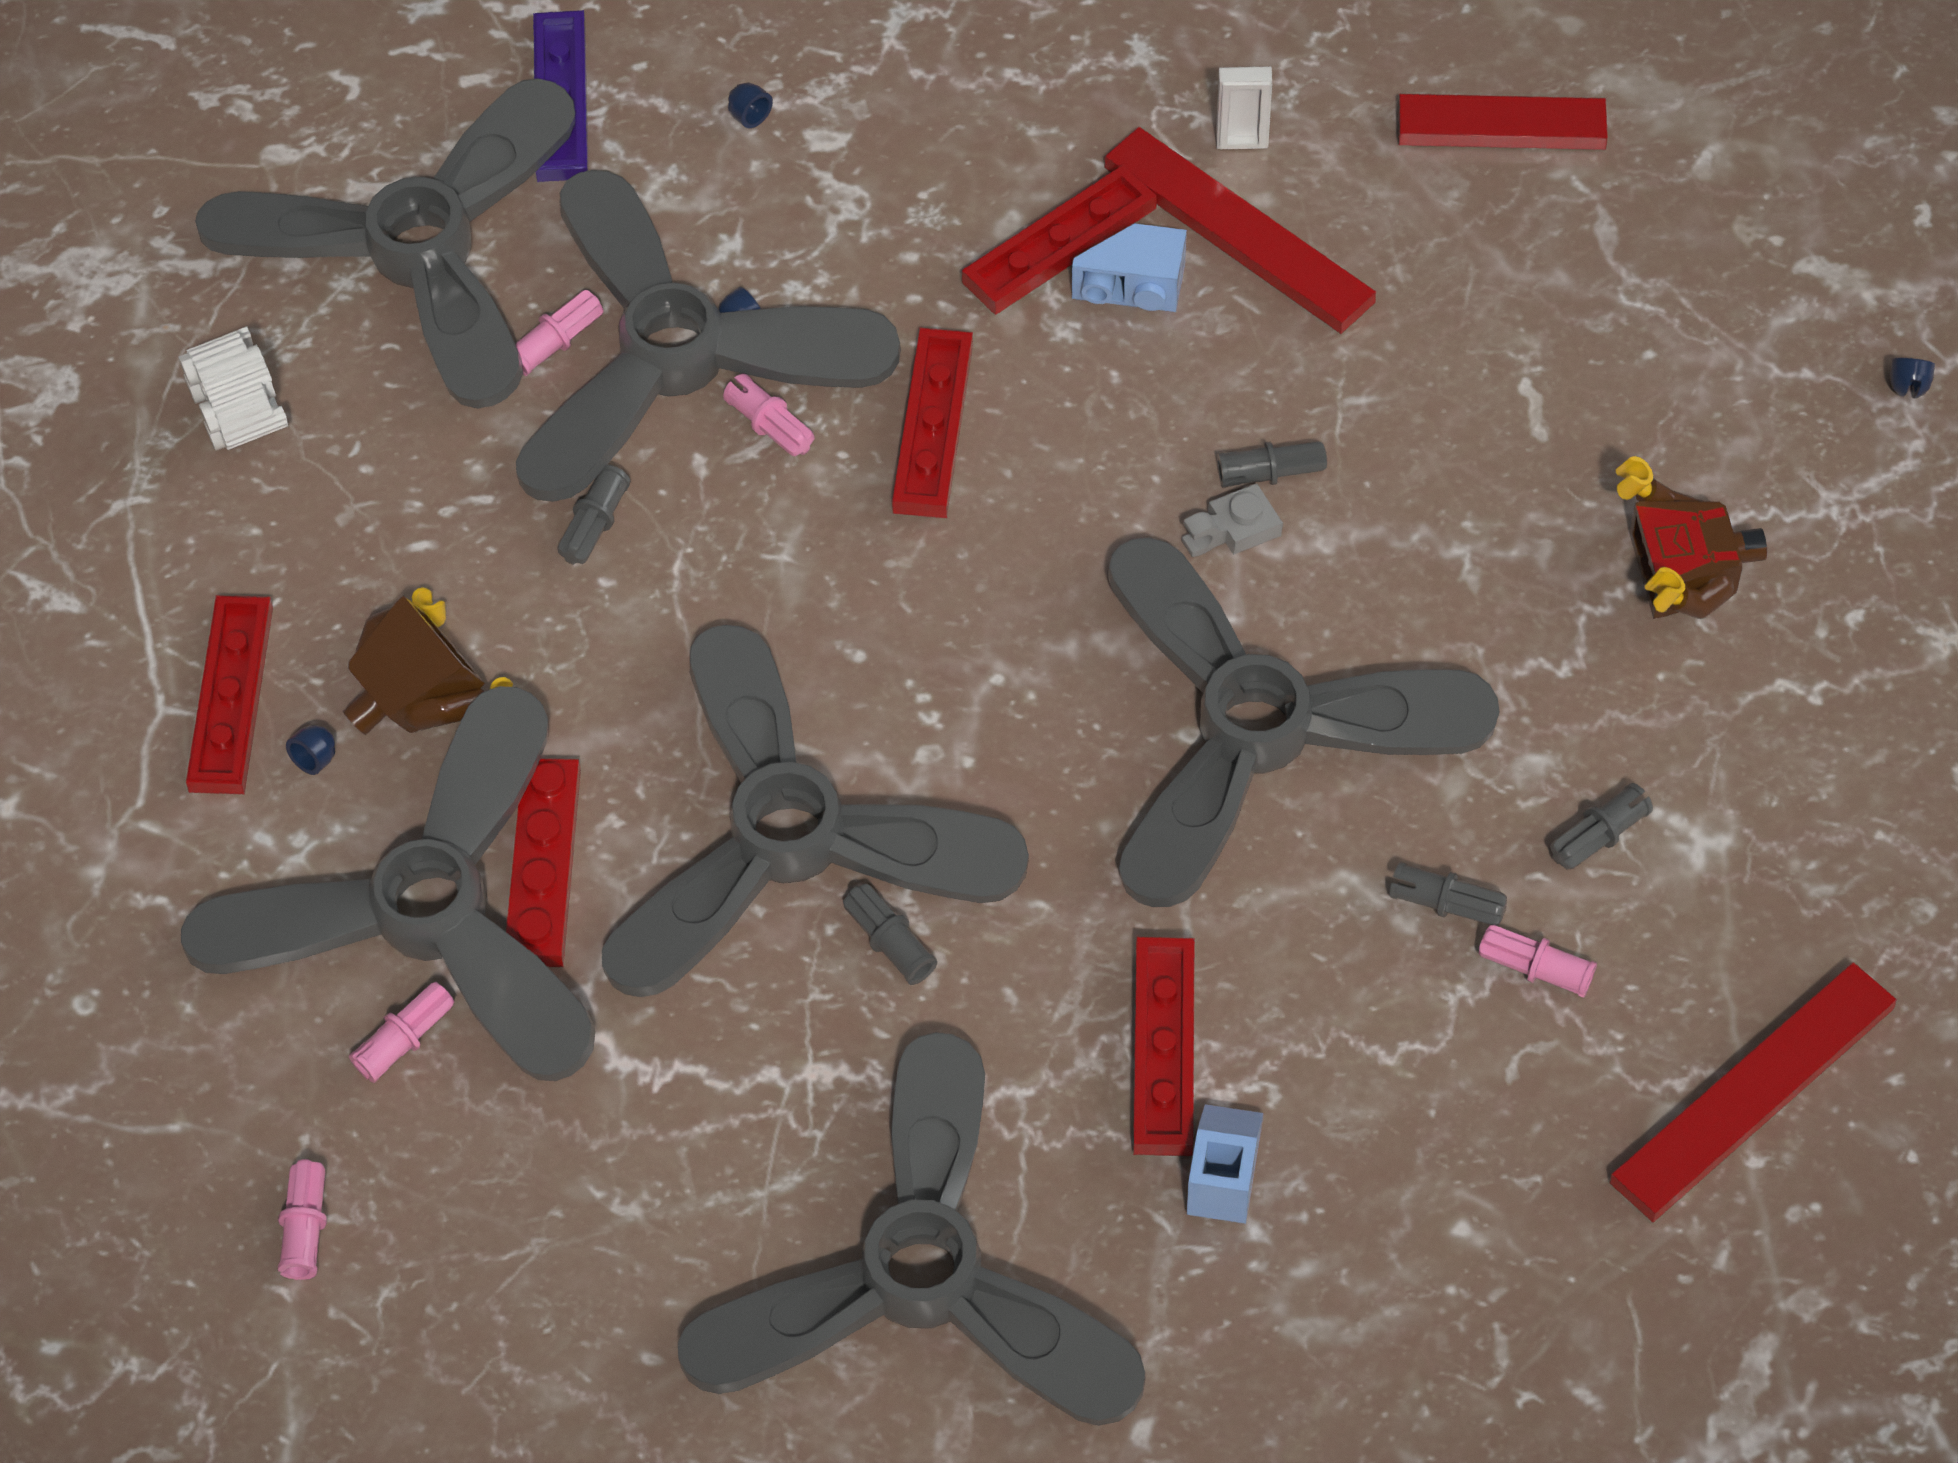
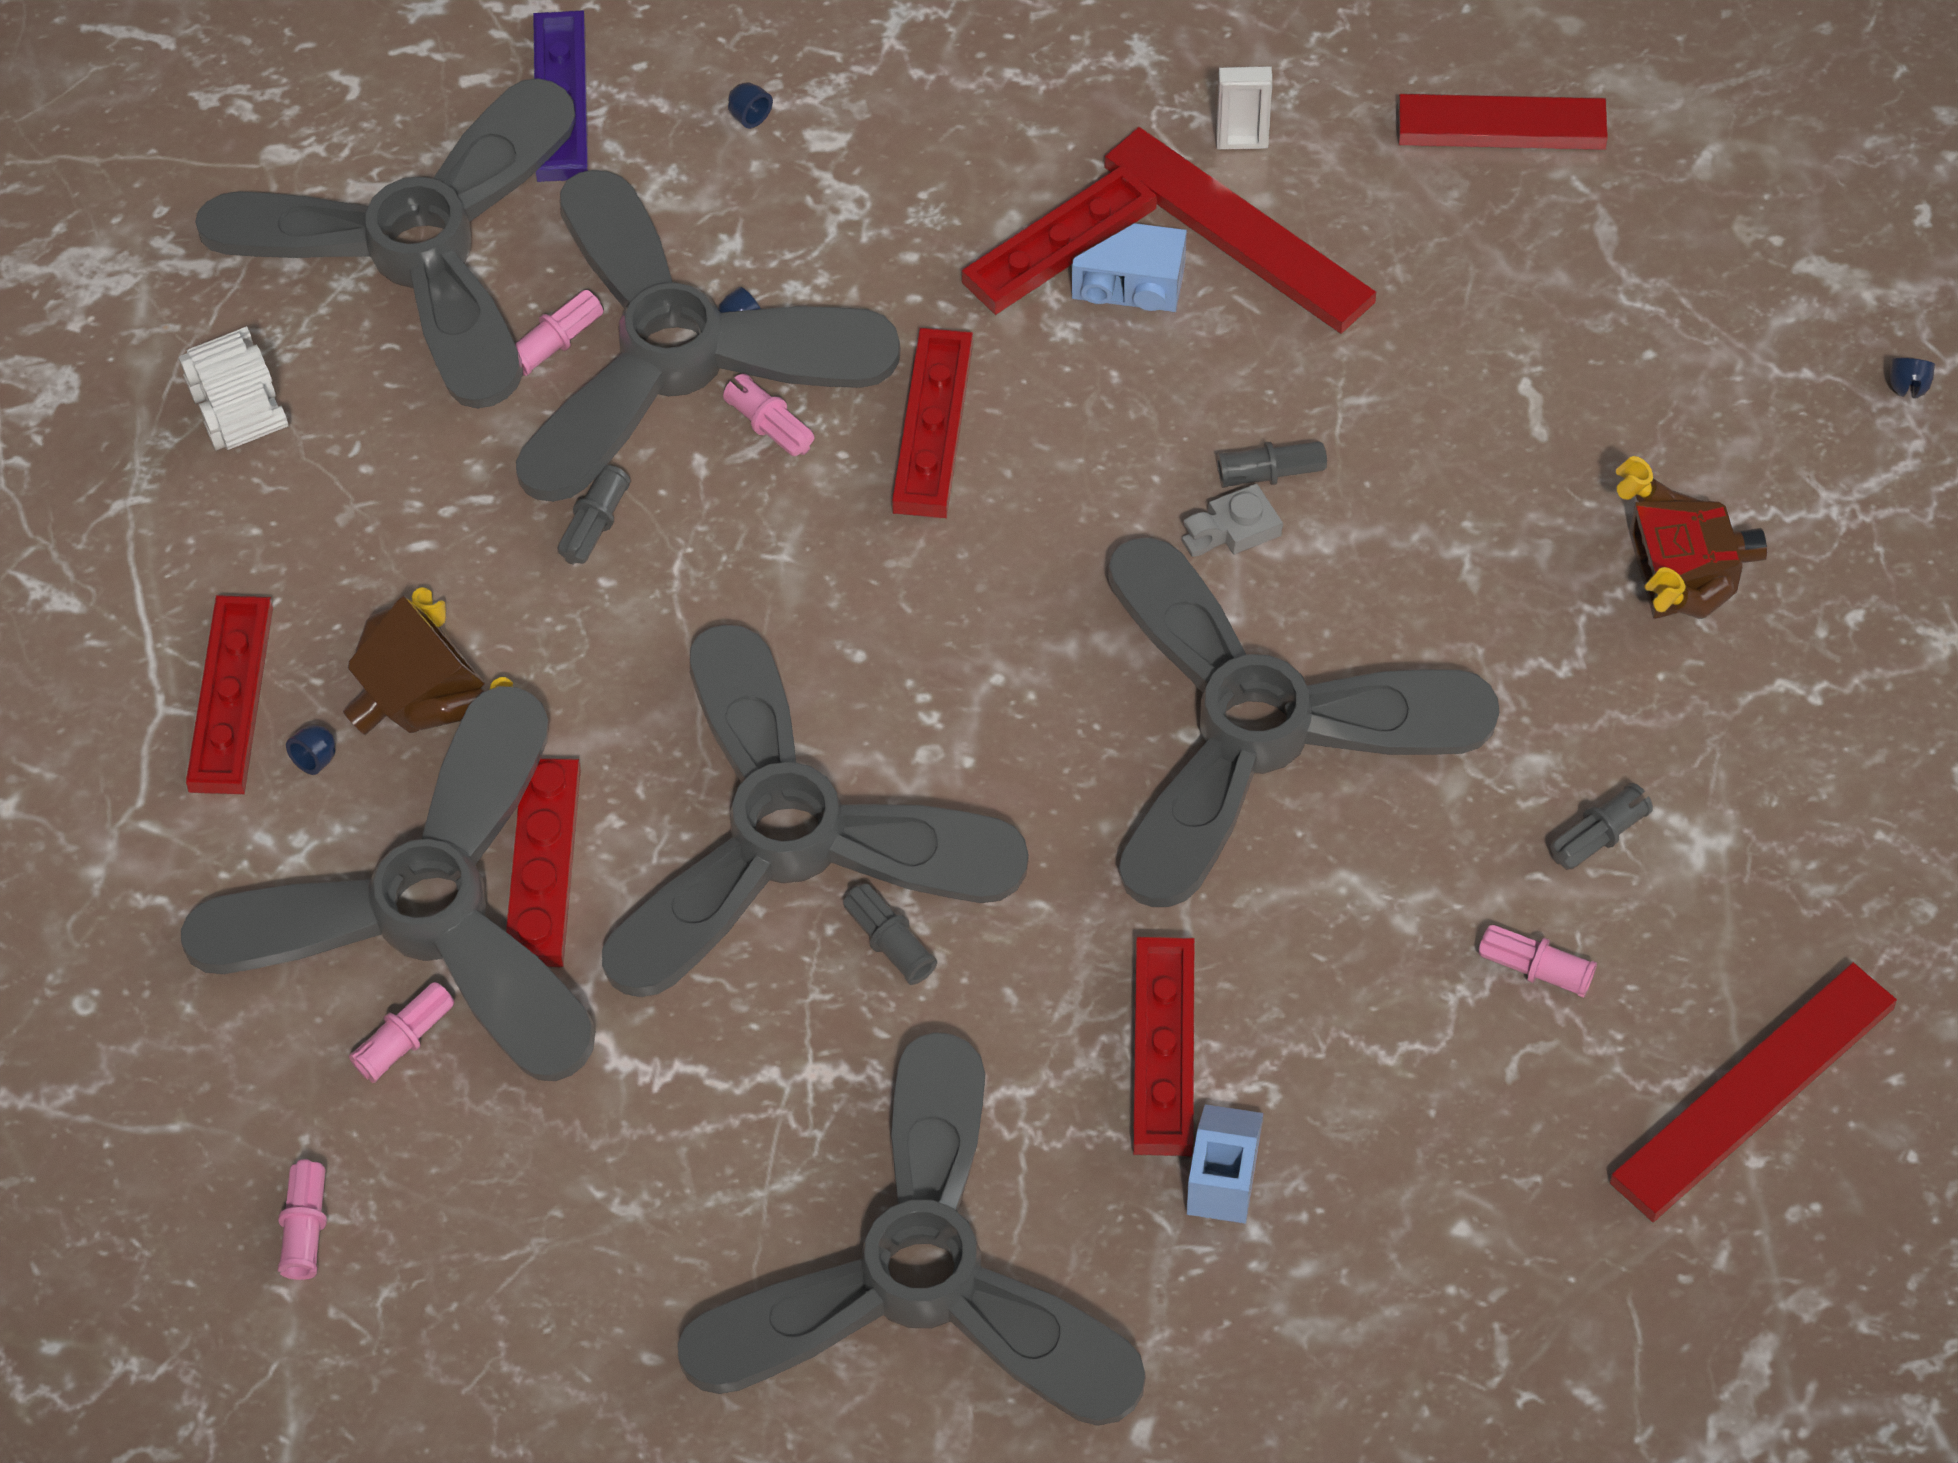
(1449, 895): dark grey axle -> none

